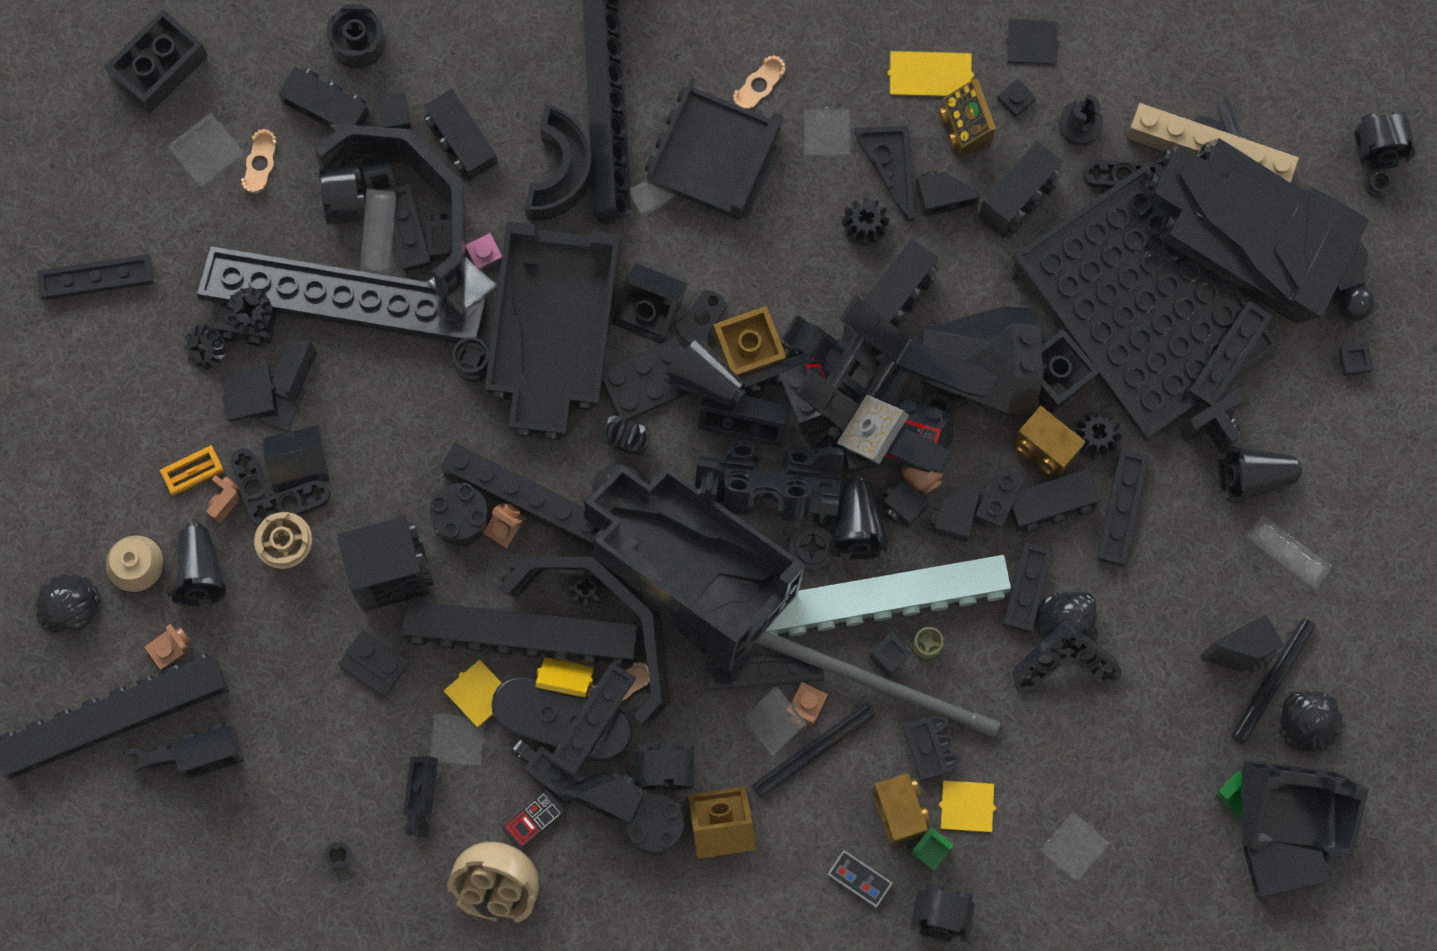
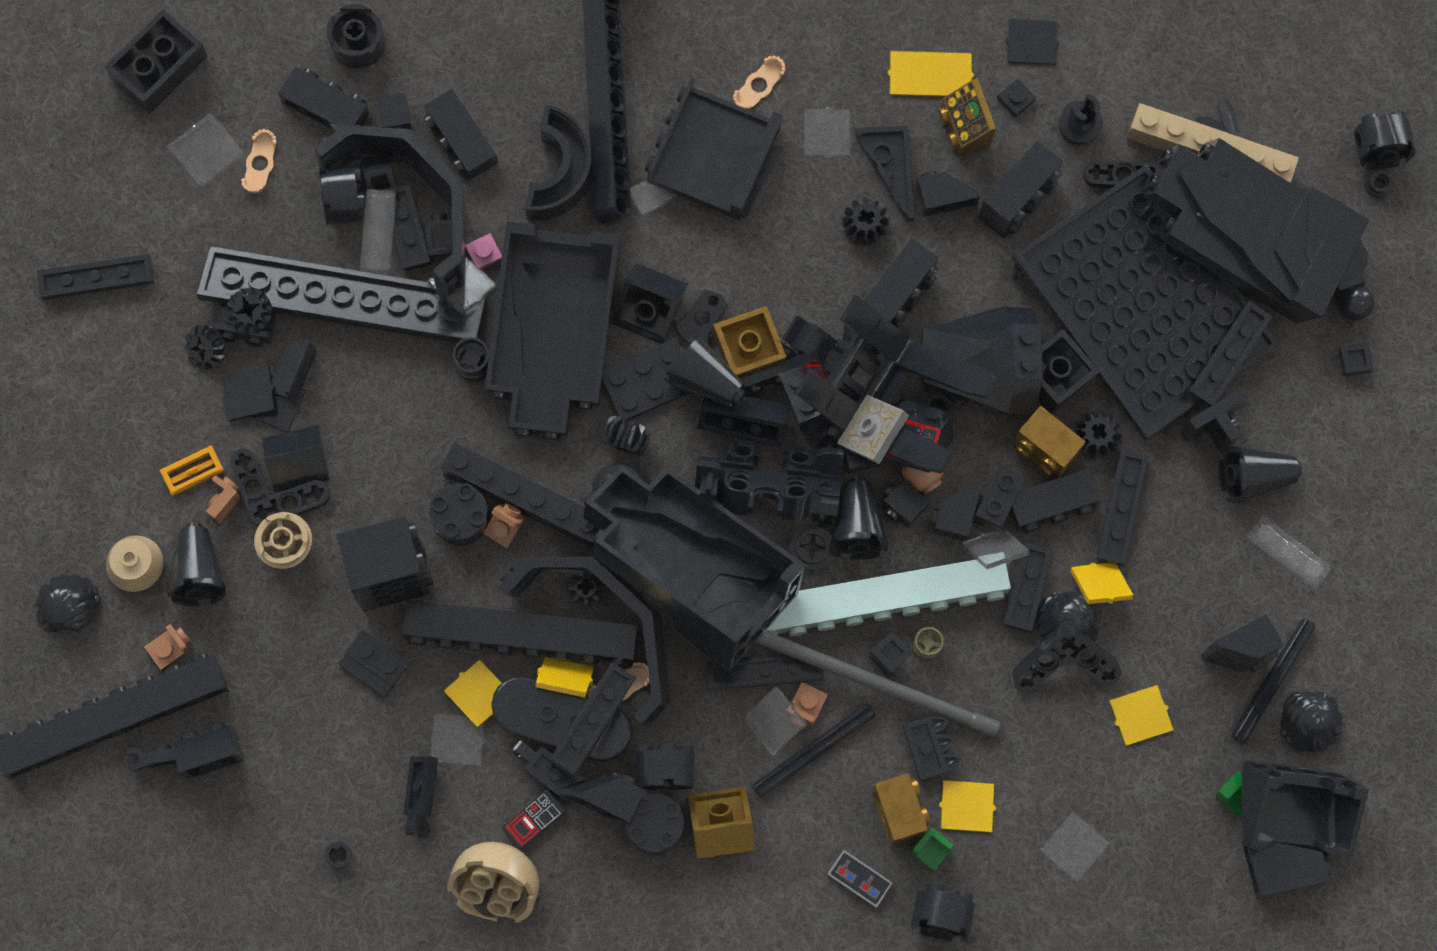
(995, 548): none -> clear piece
(1101, 583): none -> yellow piece
(1141, 715): none -> yellow piece

